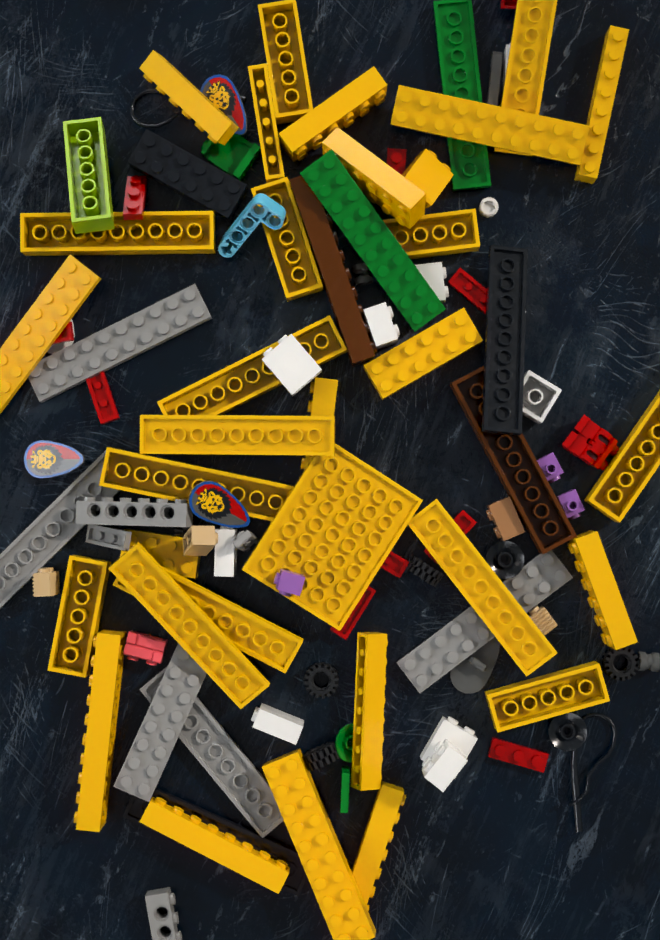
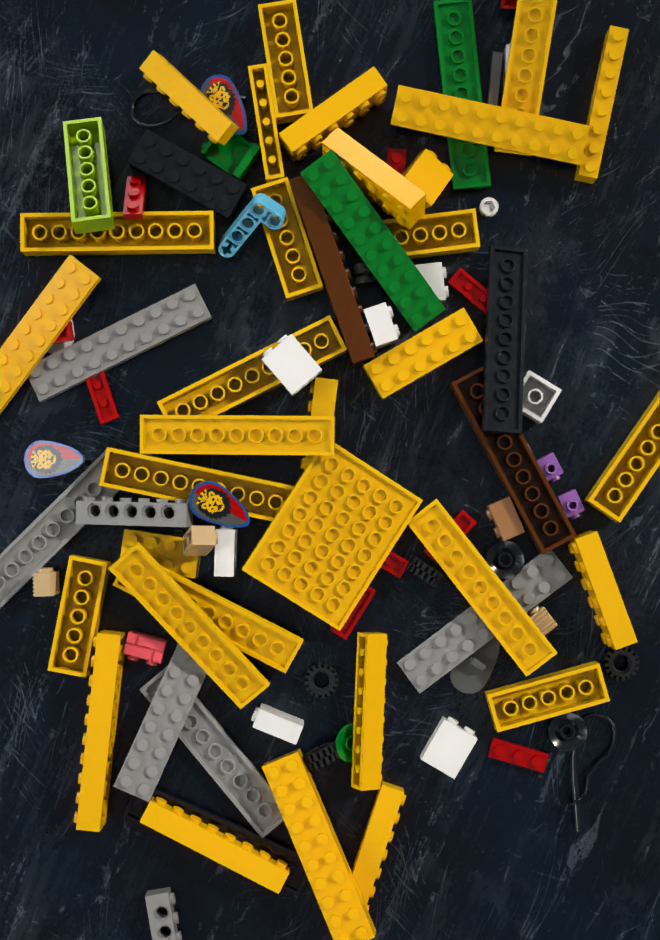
(108, 537): light grey plate -> none
(245, 540): light grey hinge -> none
(289, 582): medium lavender brick -> none
(344, 796): green tile -> none
(443, 764): white brick -> none
(597, 449): red hips -> none
(648, 661): dark grey wheel -> none

